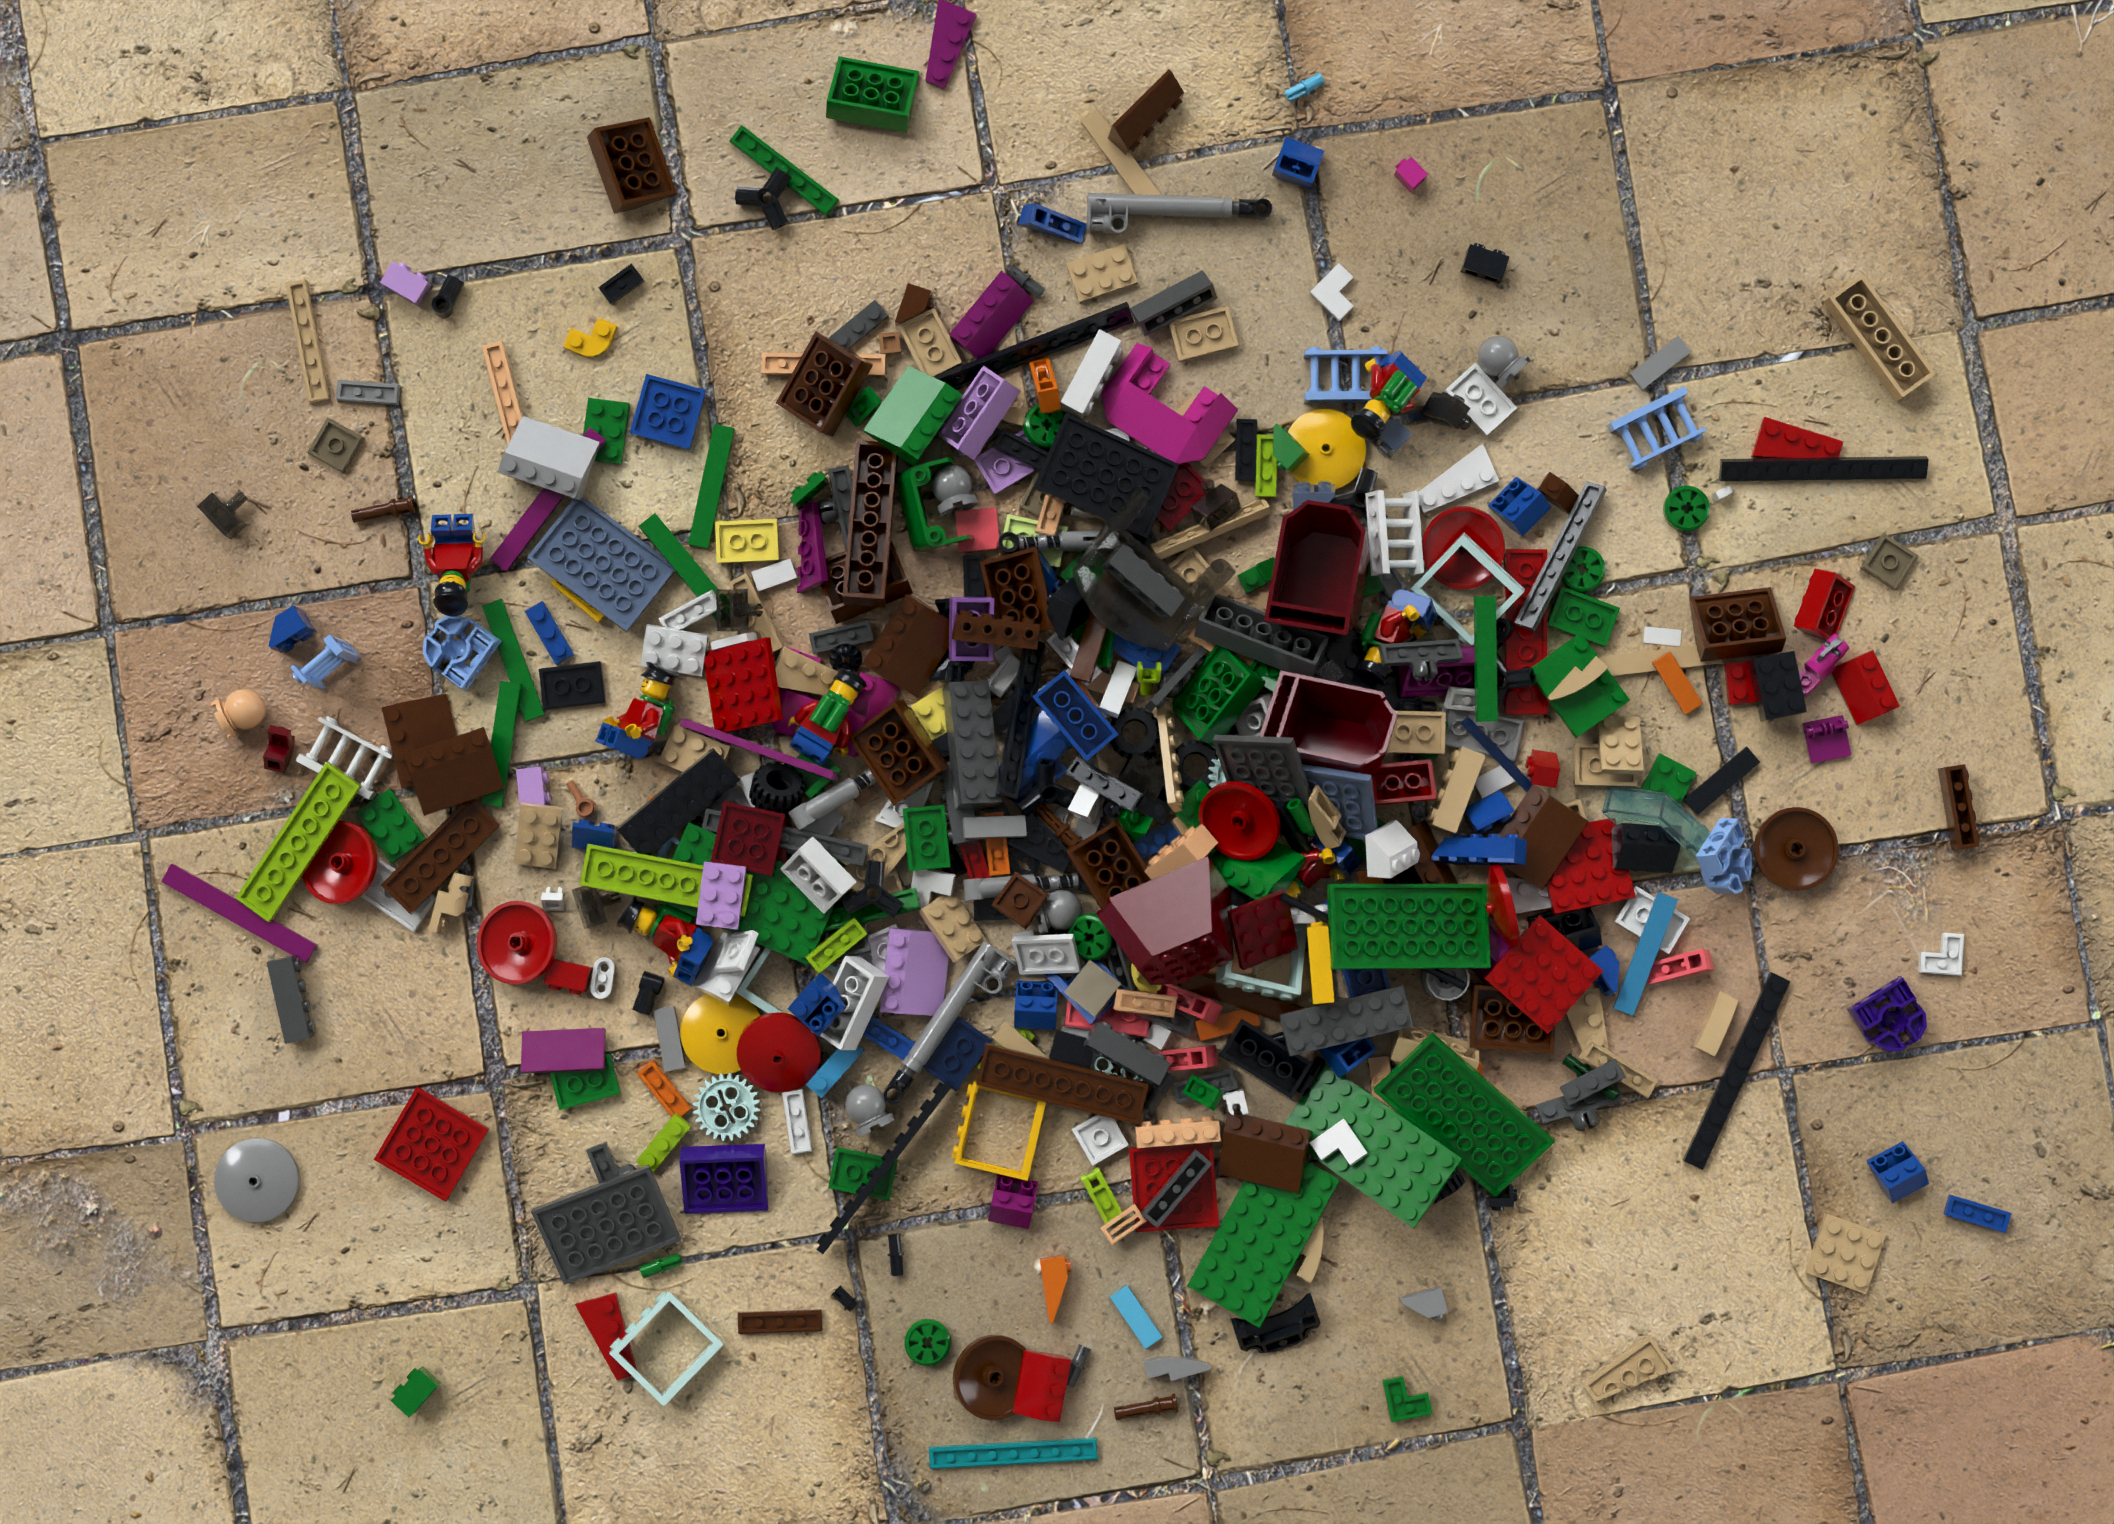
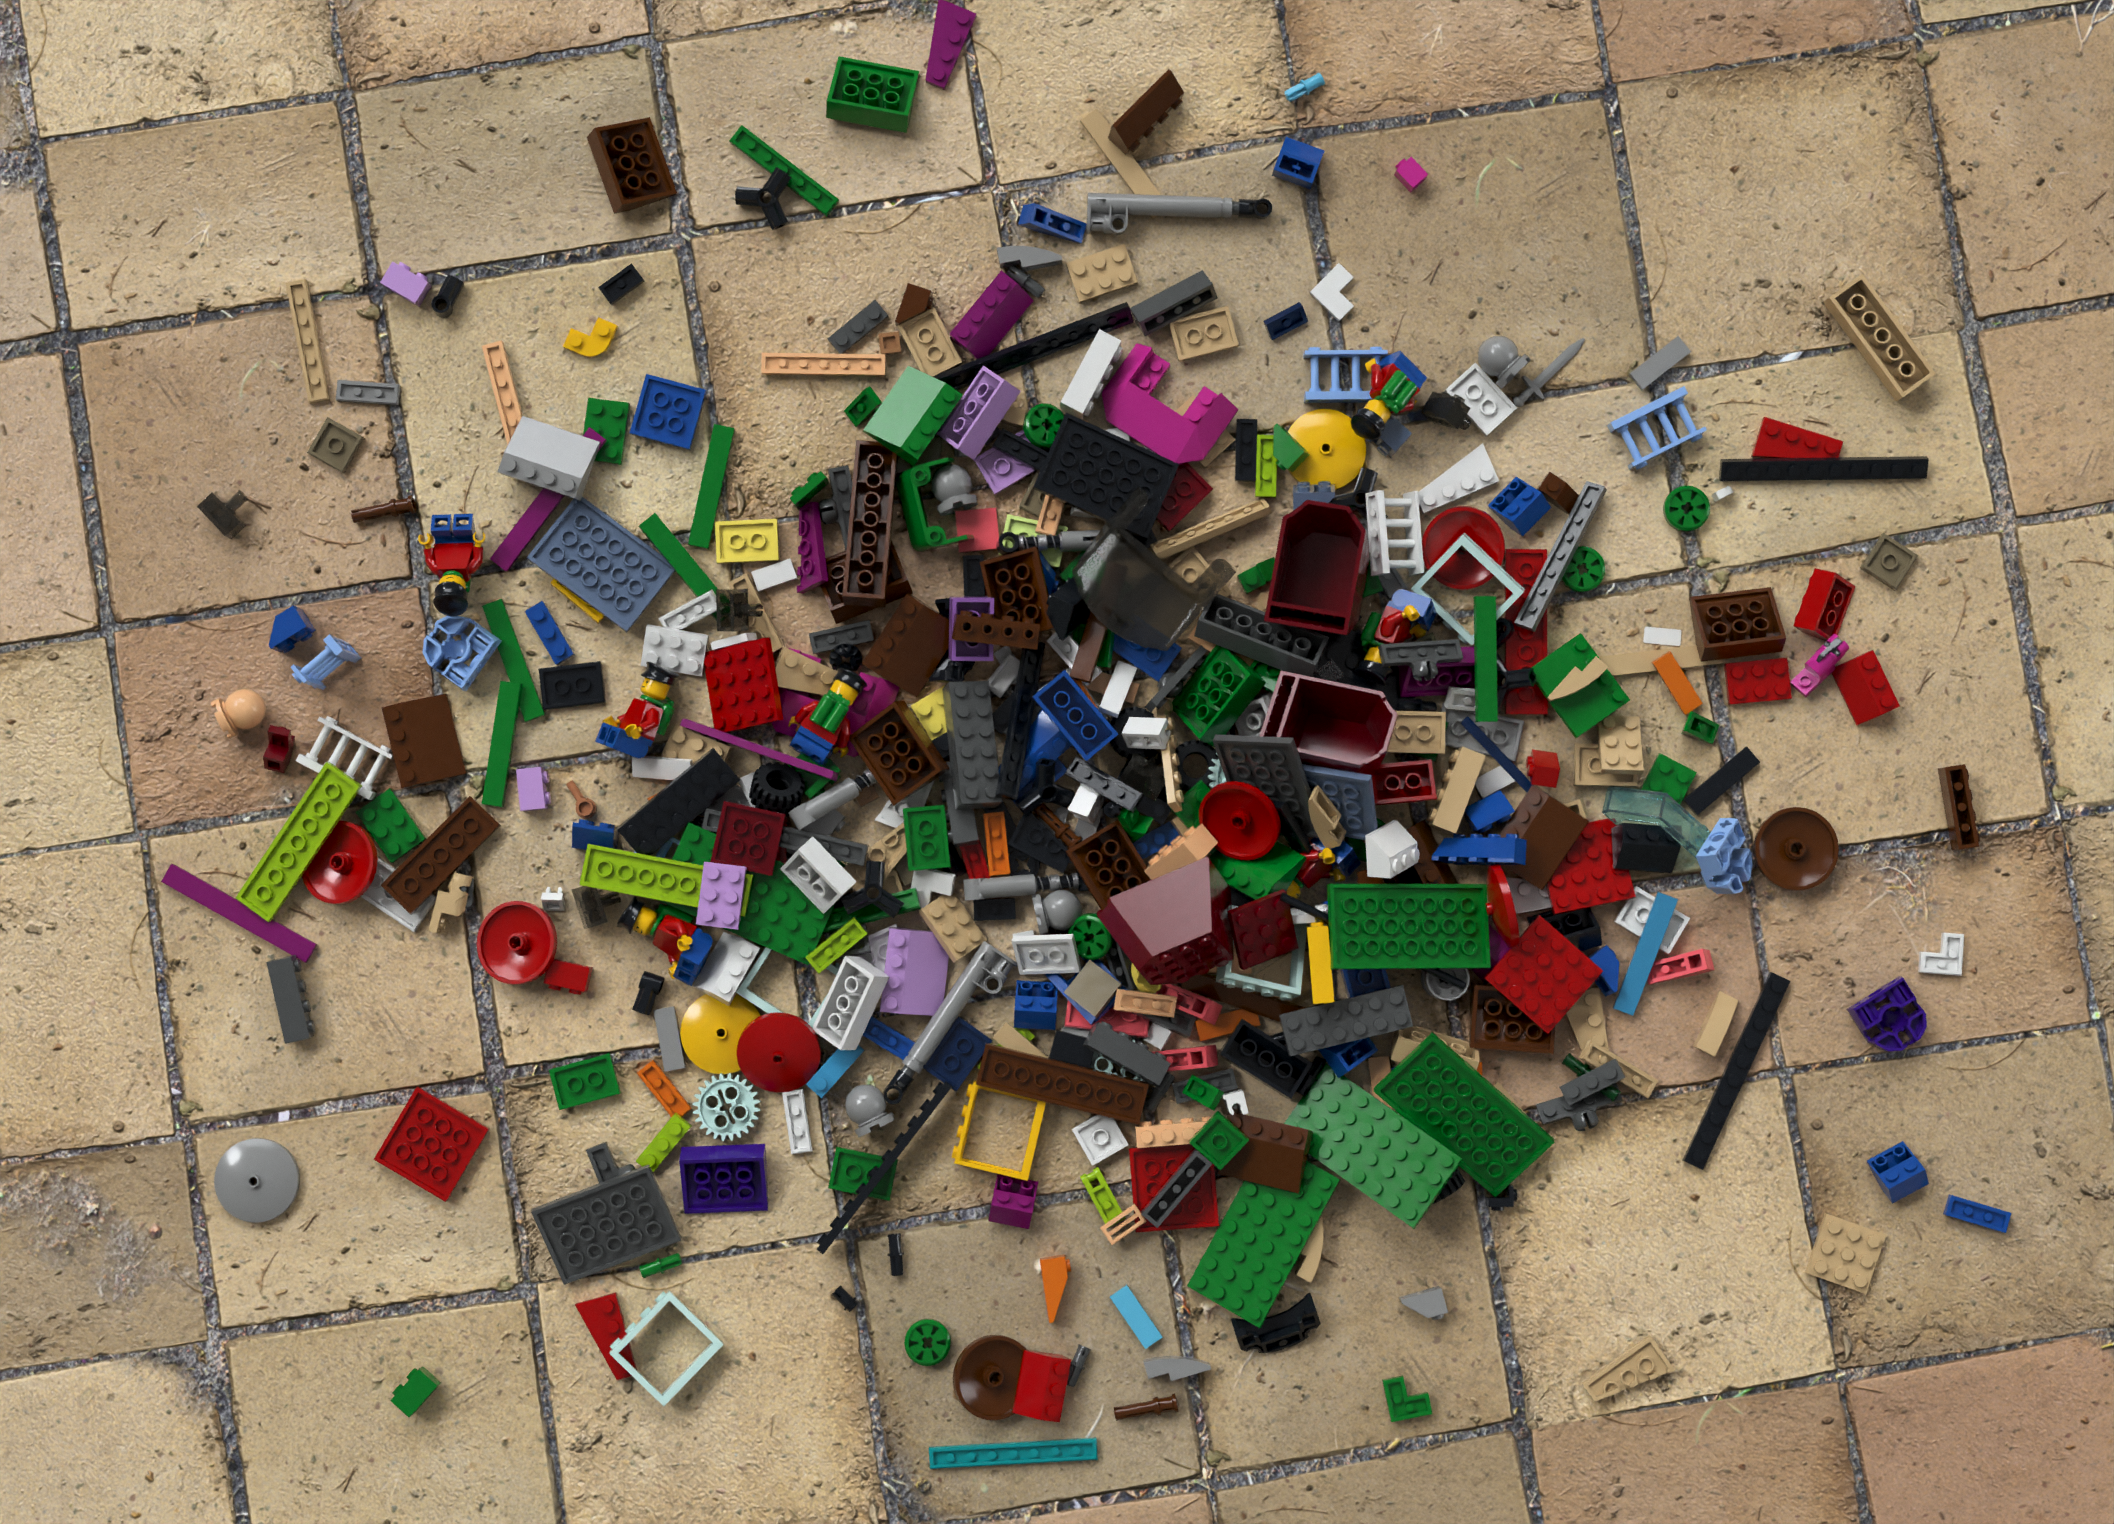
(453, 771): reddish brown slope -> none
(538, 835): tan plate -> none
(563, 1050): magenta tile -> none
(600, 977): white plate -> none
(659, 767): none -> white tile
(736, 951): white plate -> none
(780, 1321): reddish brown tile -> none
(818, 1004): blue slope -> none
(824, 384): reddish brown slope -> none
(994, 827): light grey tile -> none
(1020, 900): reddish brown tile -> none
(1028, 257): none -> light grey slope
(1045, 385): orange slope -> none
(1143, 581): dark grey brick -> none
(1146, 733): none -> white hinge
(1148, 677): lime piece -> none
(1215, 506): clear smoke brick -> none
(1219, 1140): none -> green plate
(1285, 321): none -> dark blue plate
(1301, 816): green cylinder -> none
(1339, 1138): white tile -> none
(1485, 263): black brick -> none
(1534, 386): none -> light grey sword
(1583, 614): green plate -> none
(1700, 728): none -> green slope
(1777, 686): black brick -> none
(1827, 738): magenta hinge -> none

